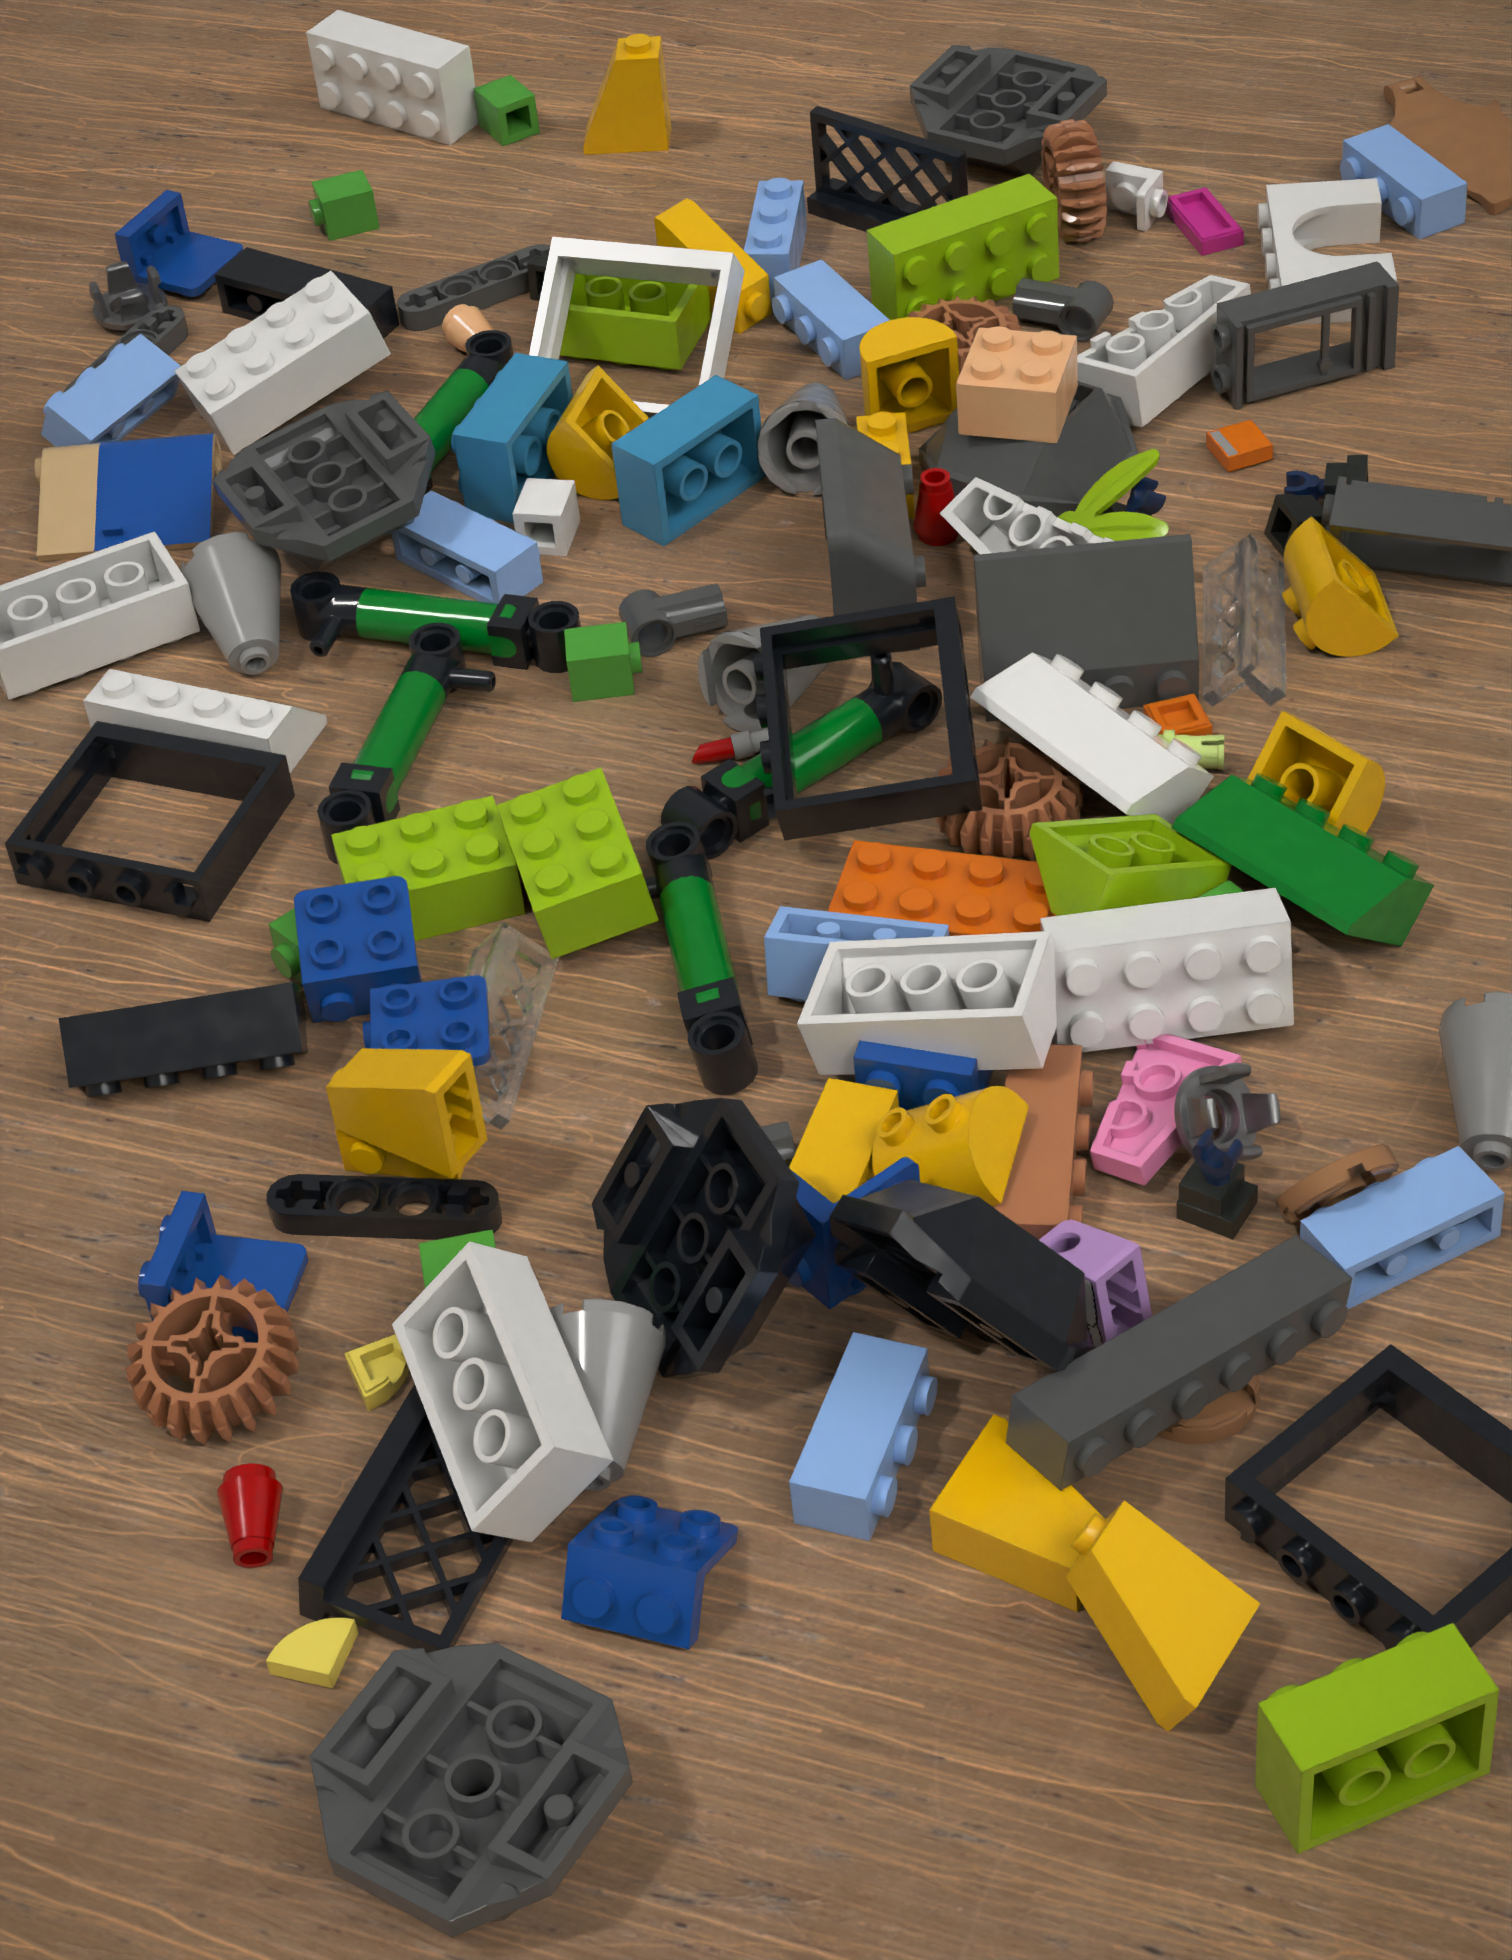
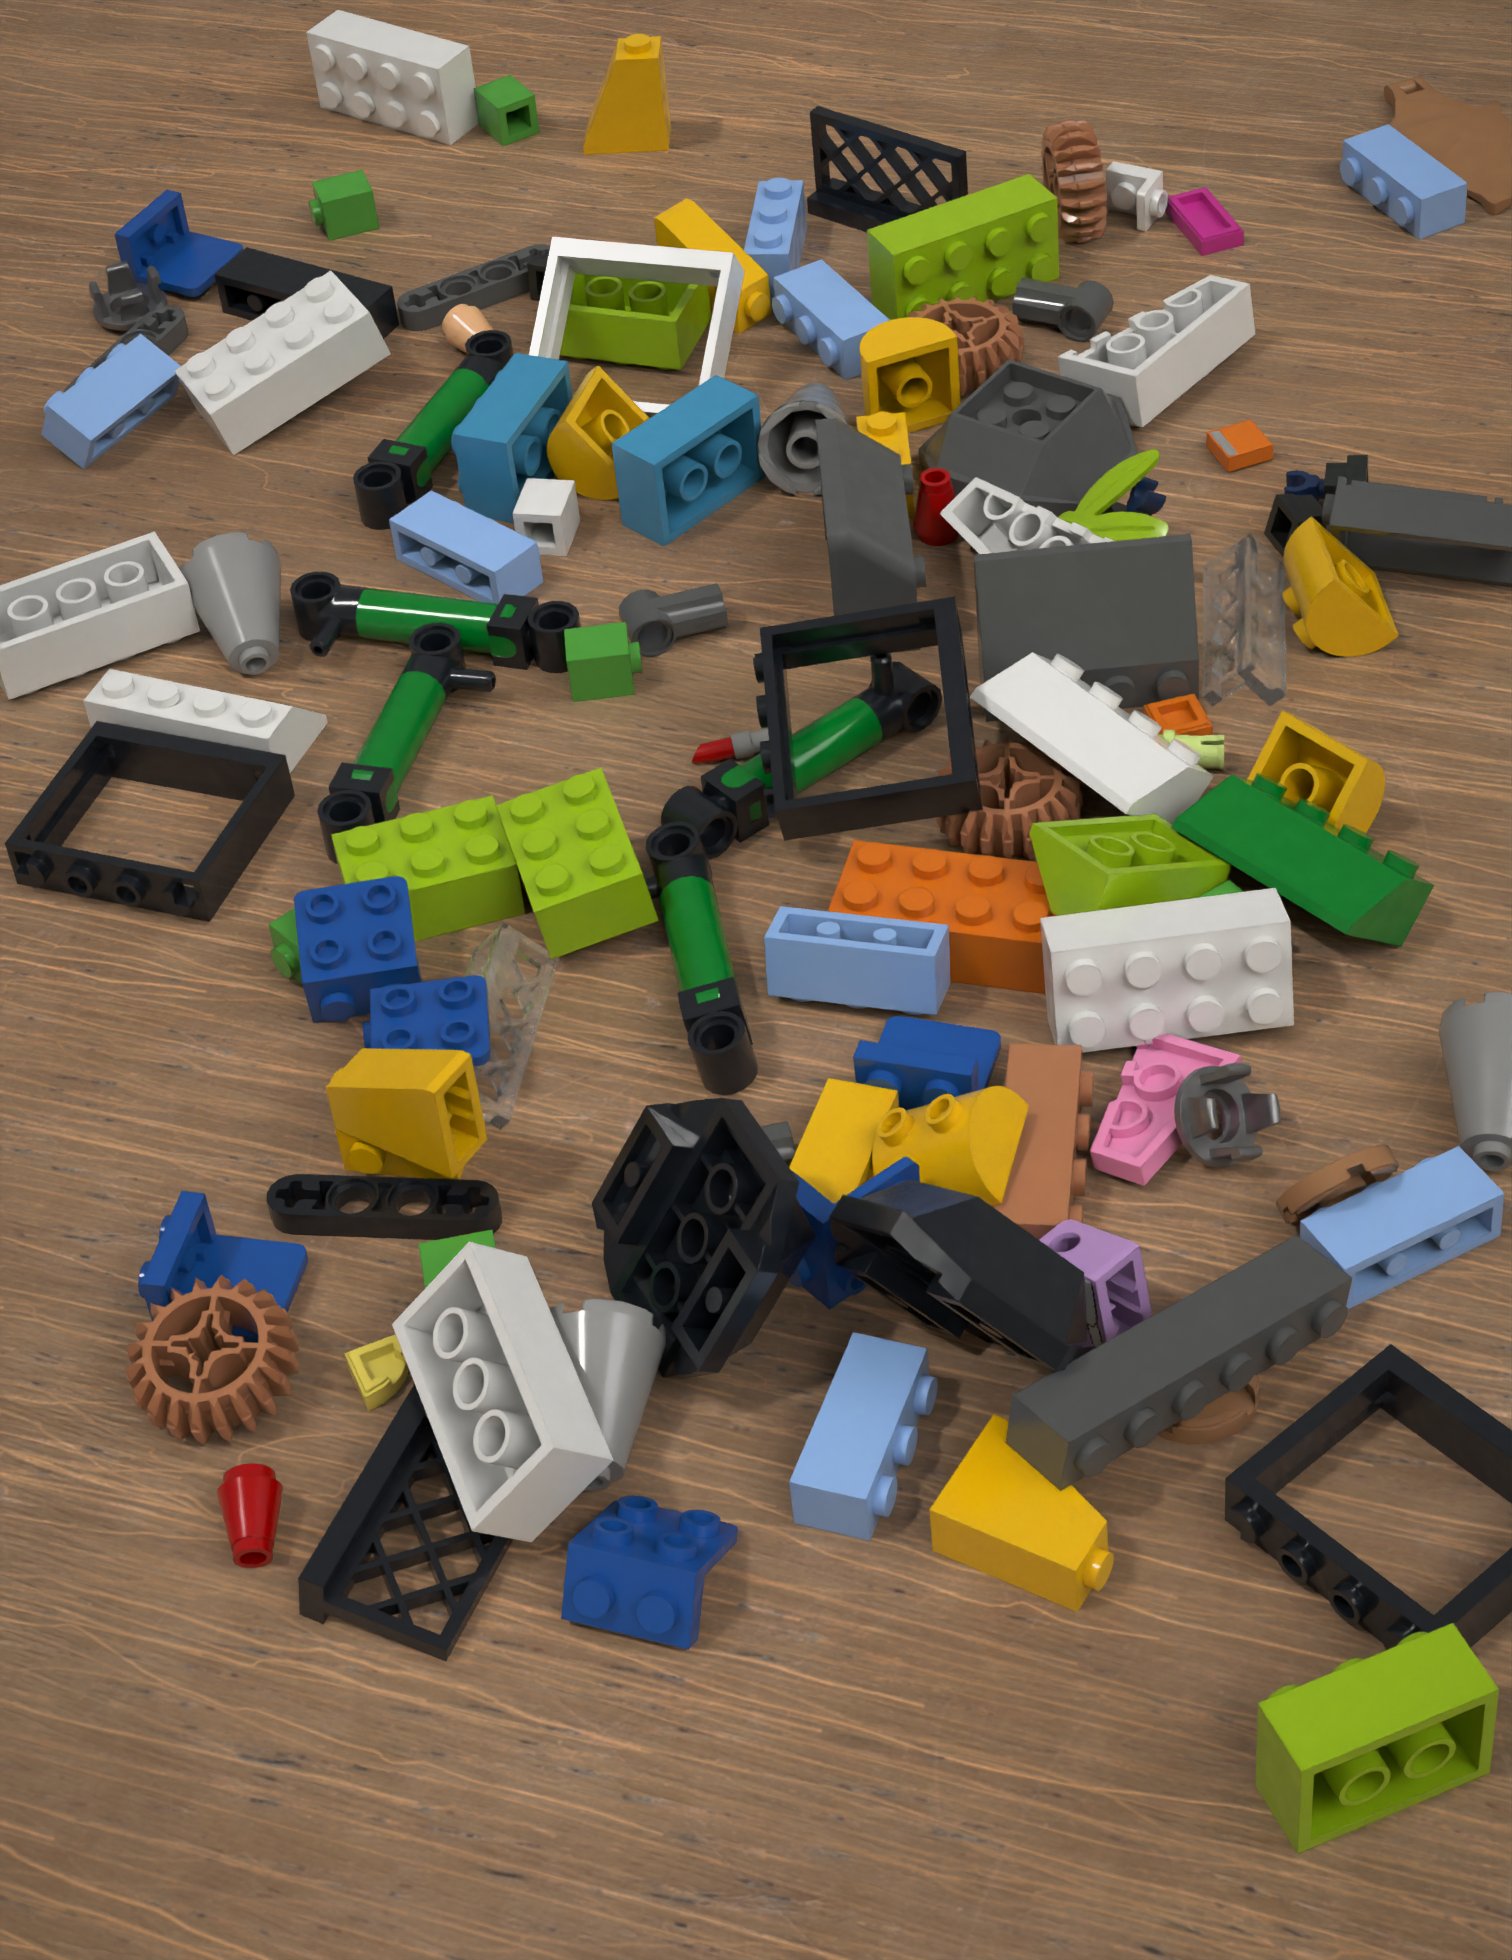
(126, 490): blue door -> none
(184, 1036): black slope -> none
(314, 1651): light yellow tile -> none
(331, 480): dark grey piece -> none
(455, 1725): dark grey piece -> none
(730, 679): light grey cone -> none
(935, 994): white slope -> none
(1001, 103): dark grey piece -> none
(1017, 384): light nougat piece -> none
(1157, 1609): yellow slope -> none
(1215, 1189): pearl dark grey piece -> none
(1316, 216): white arch -> none
(1372, 340): dark grey door -> none

